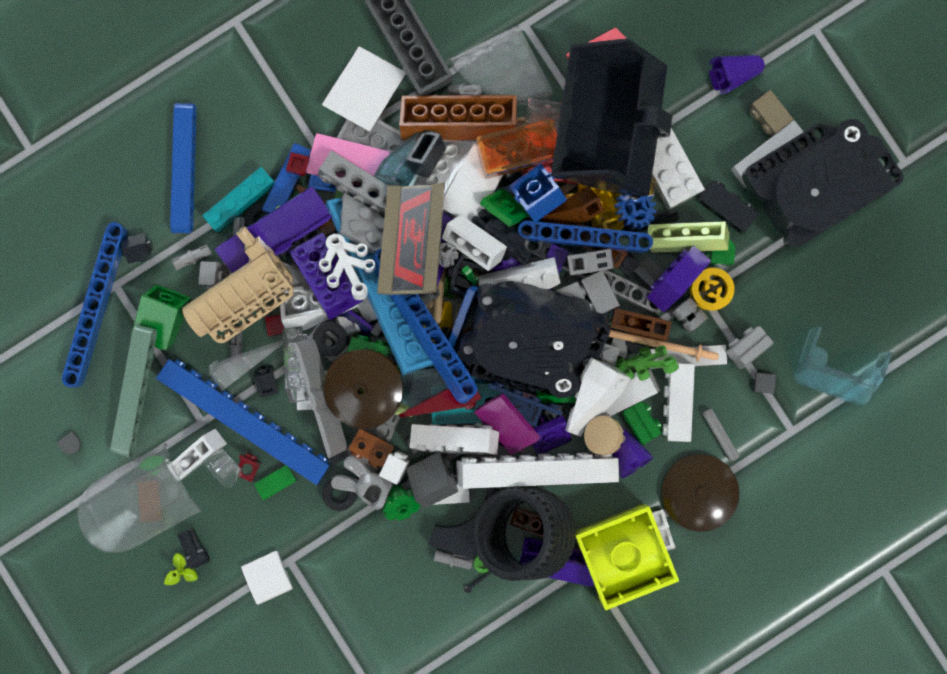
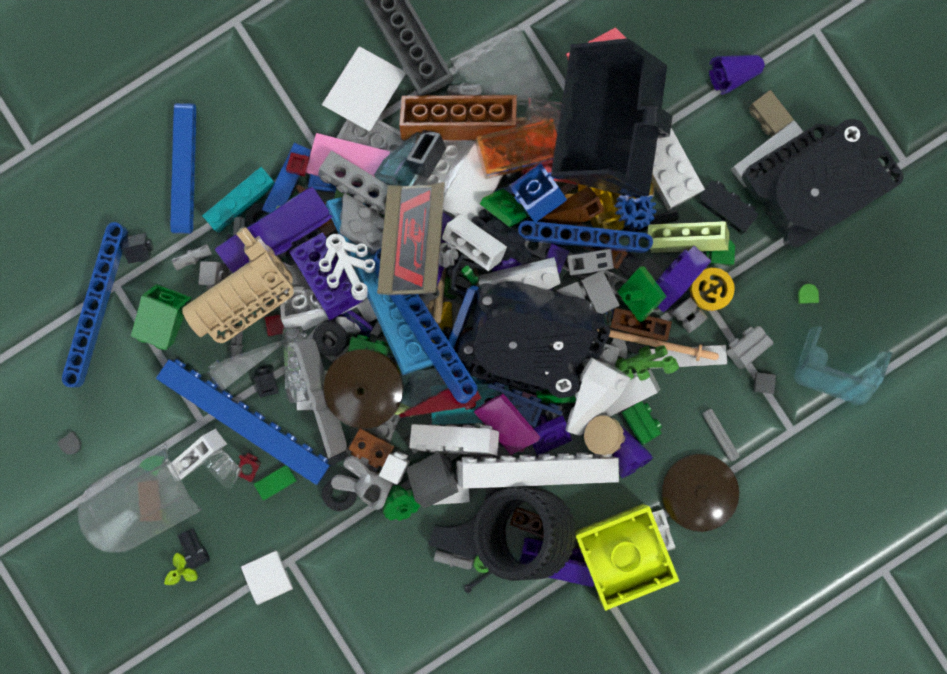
(133, 391): sand green beam -> none
(641, 294): none -> green tile
(679, 403): white brick -> none
(808, 294): none -> bright green tile

